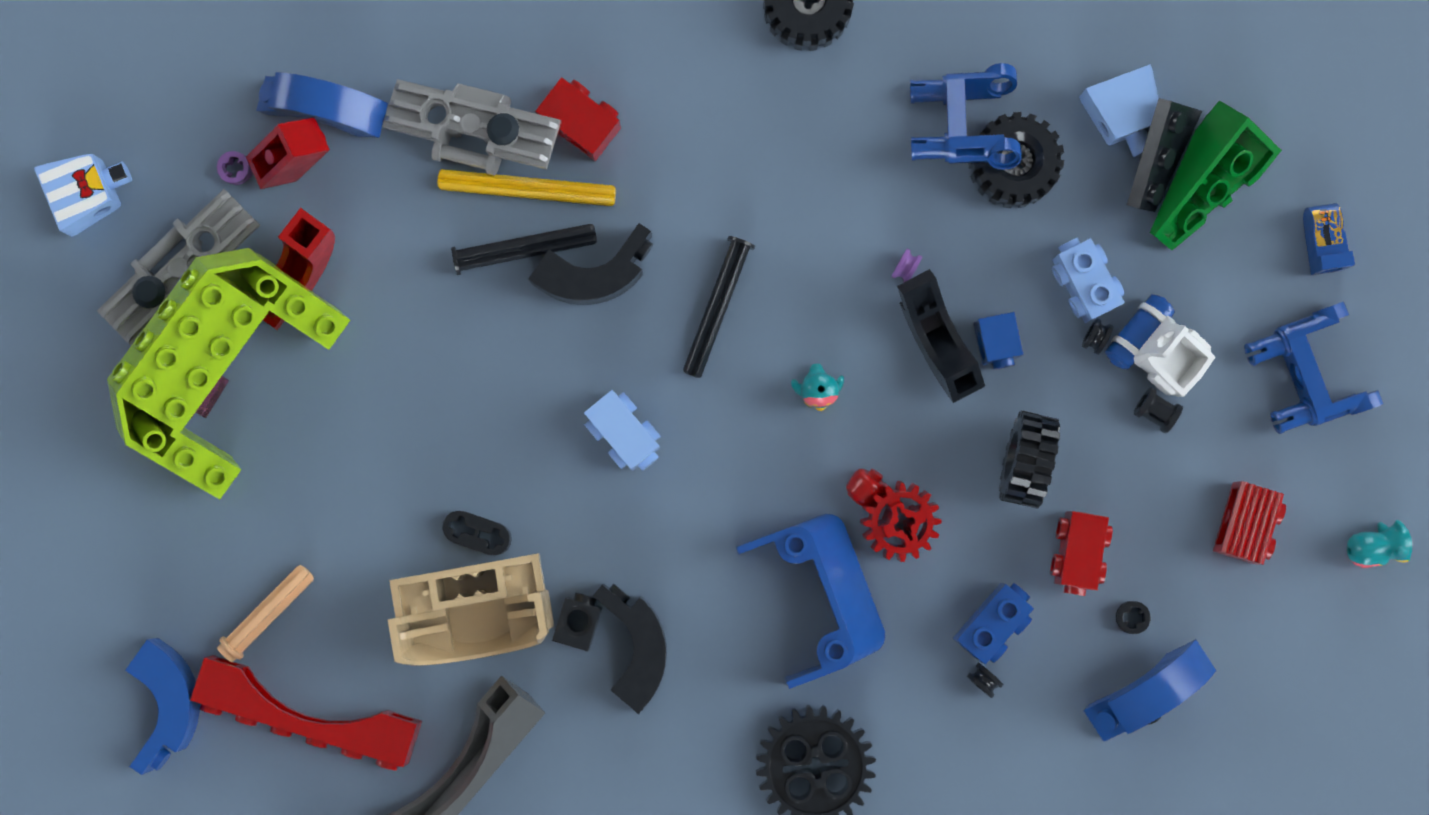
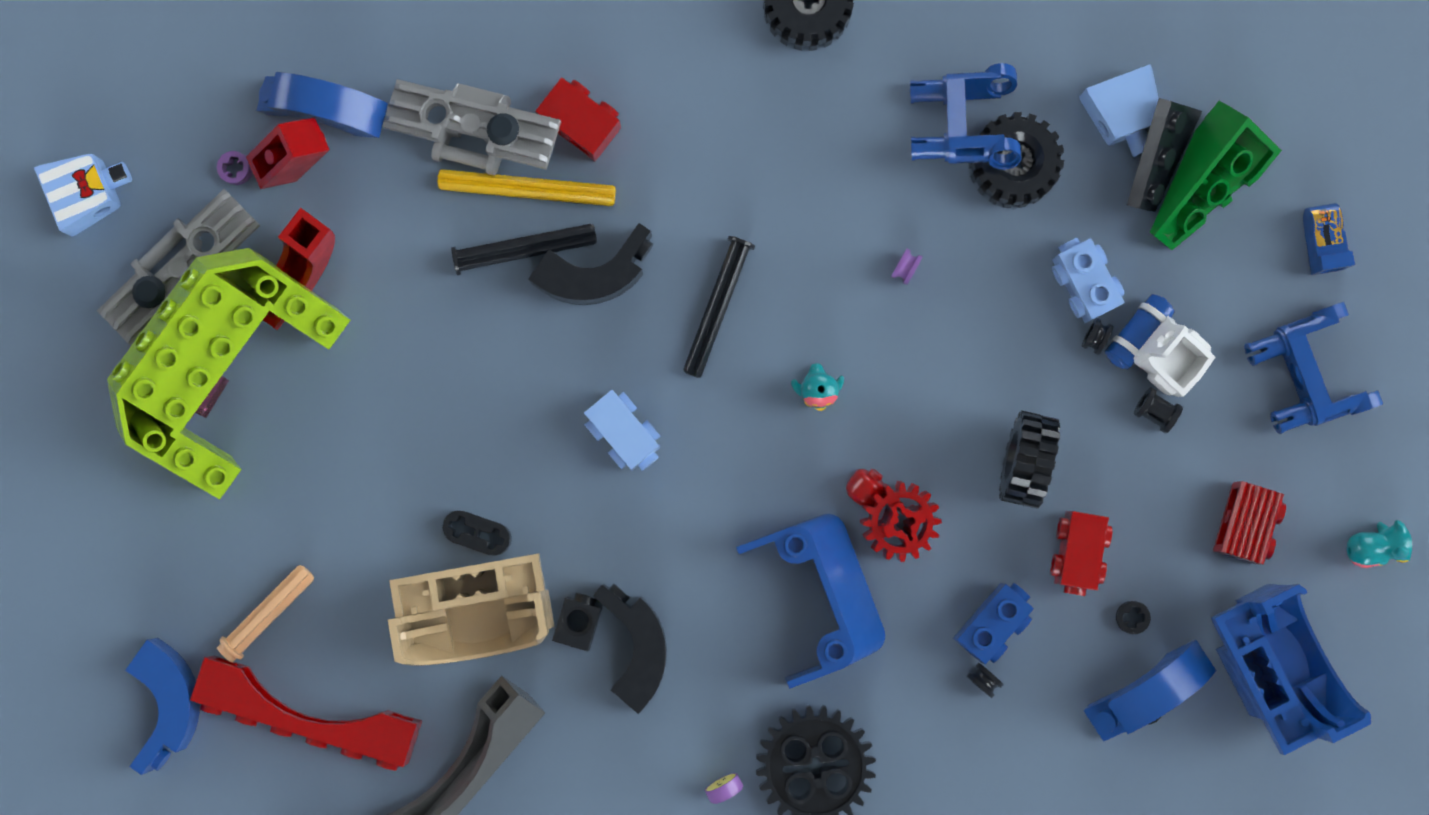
(724, 788): none -> medium lavender tile
(937, 337): black arch -> none
(998, 340): blue brick -> none
(1284, 669): none -> blue piece

